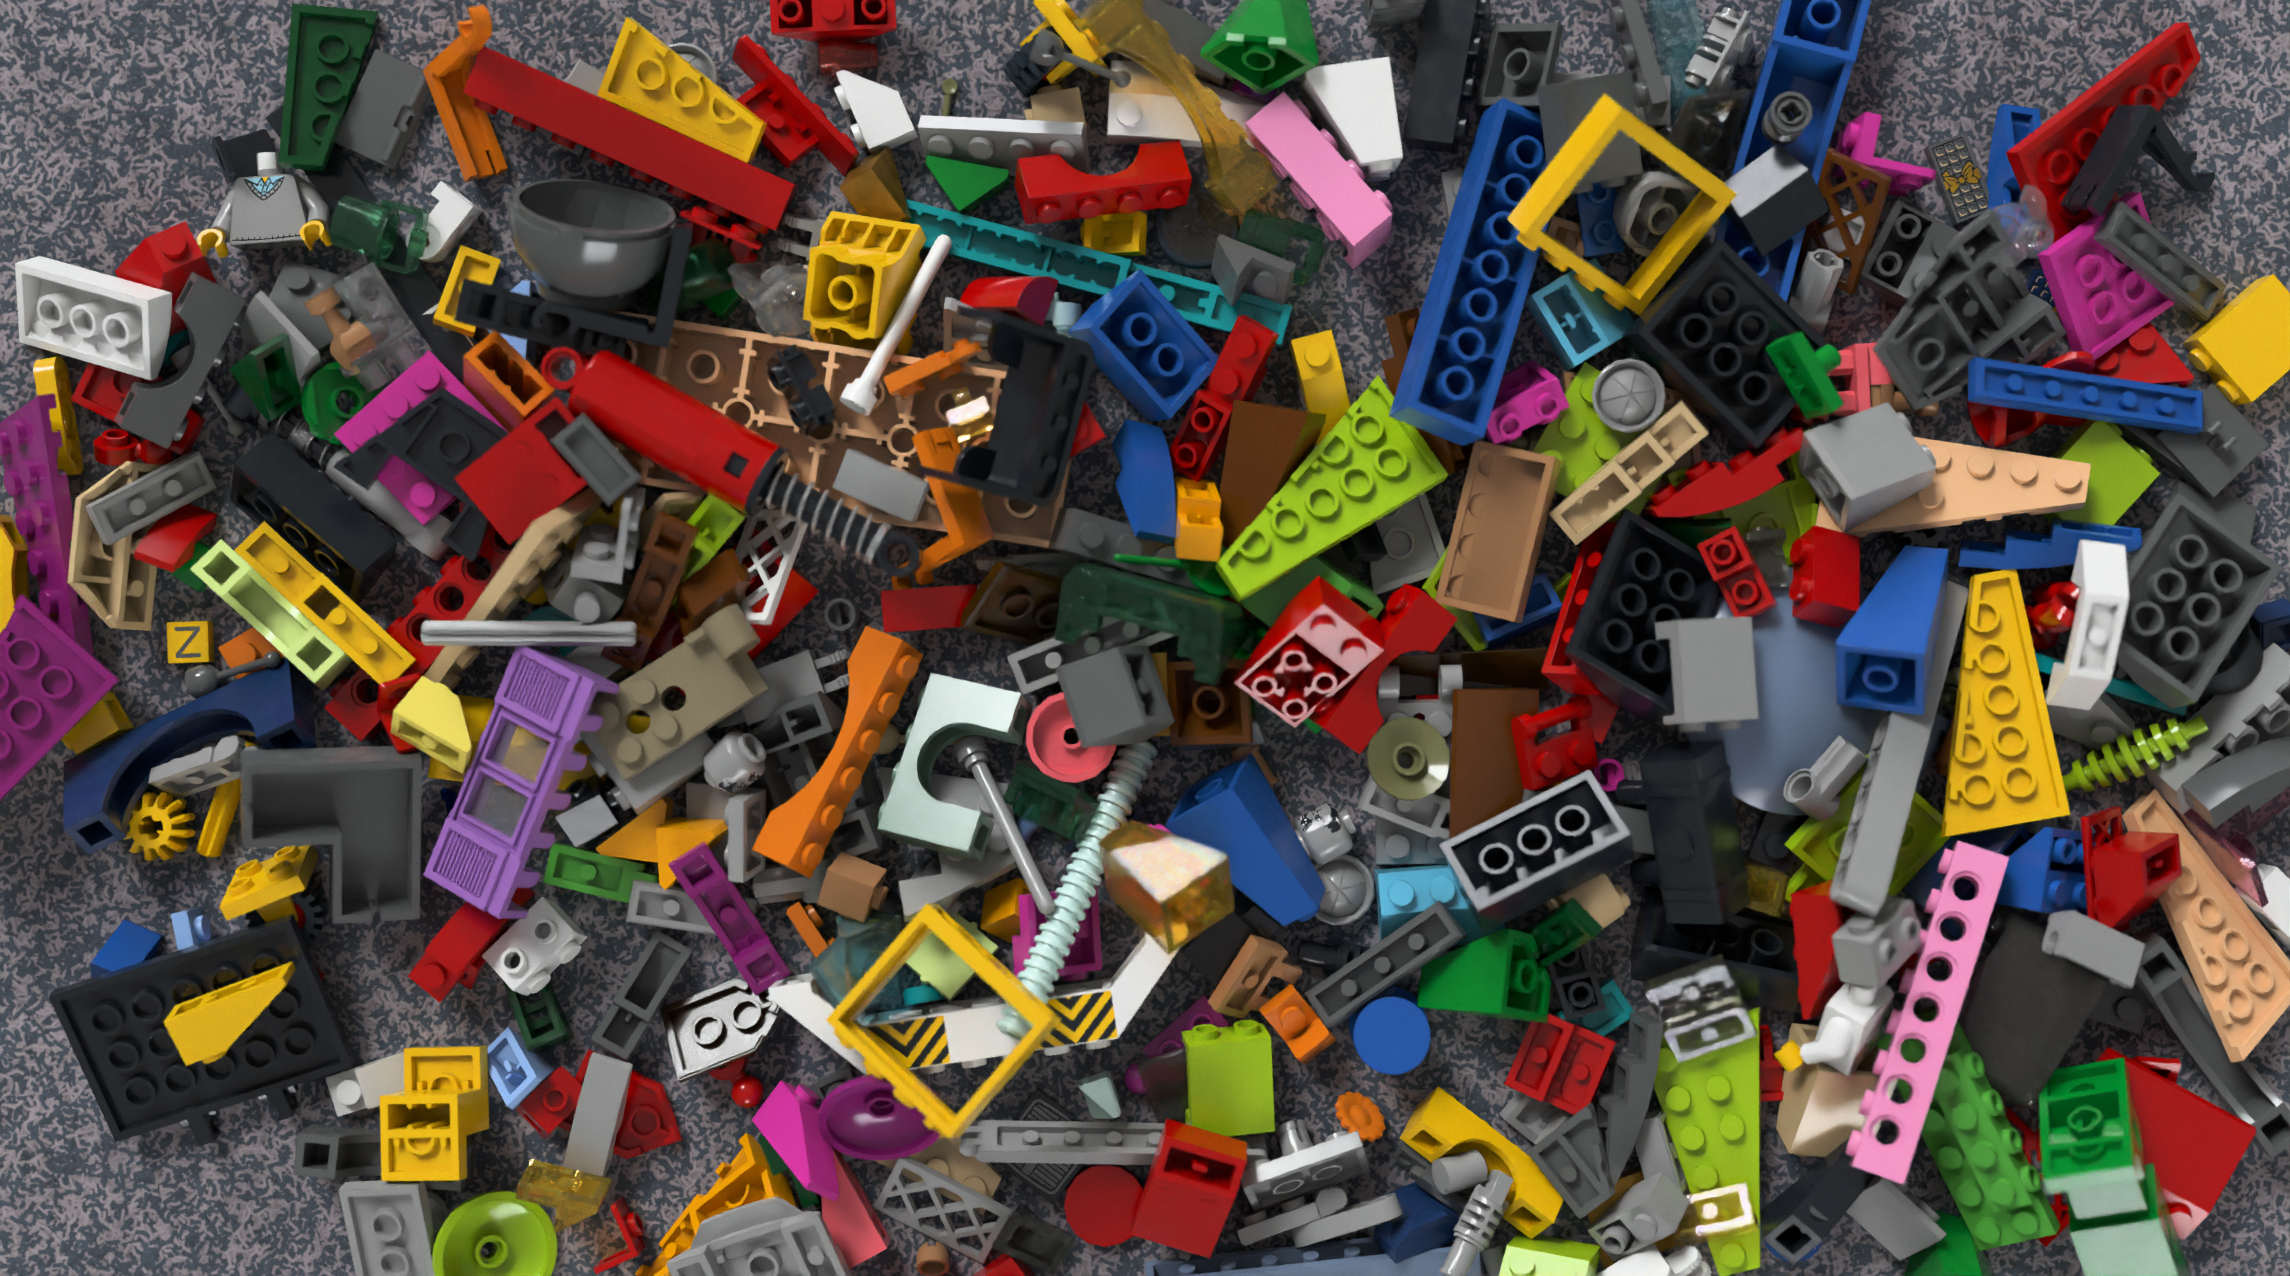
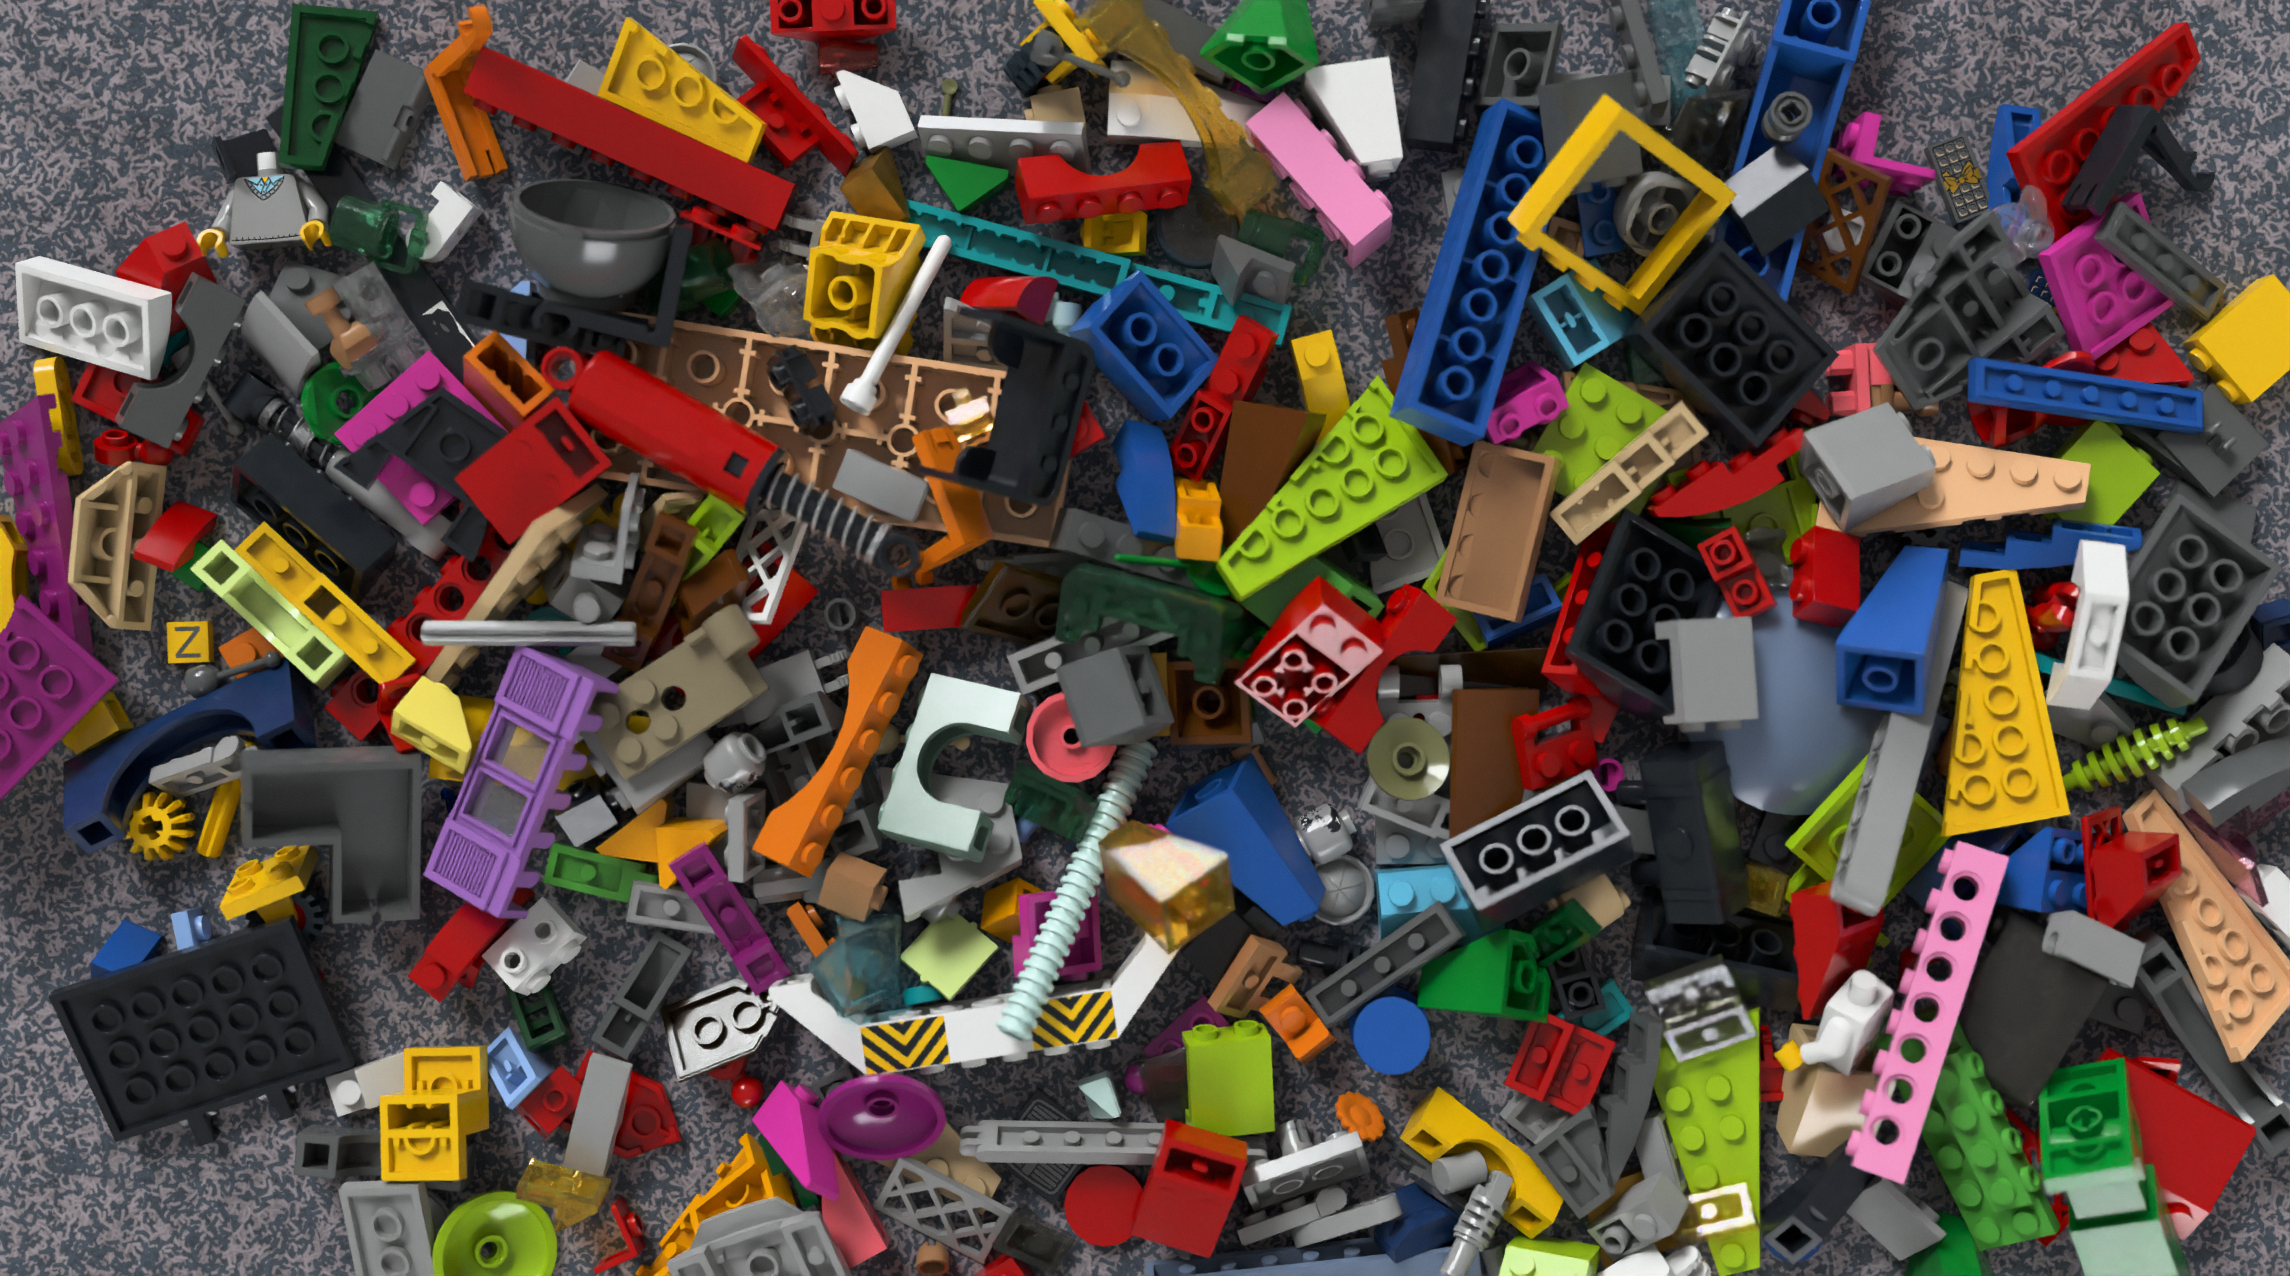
(151, 497): light grey tile -> none
(213, 1021): yellow slope -> none
(270, 377): dark green slope -> none
(468, 265): yellow plate -> none
(595, 459): dark grey tile -> none
(883, 1063): yellow window -> none
(911, 379): orange hinge -> none
(973, 755): light grey piece -> none
(1628, 395): light grey hat -> none
(1807, 373): green tile -> none
(1815, 287): light grey piece -> none
(1818, 788): light grey piece -> none
(1877, 945): light grey brick -> none

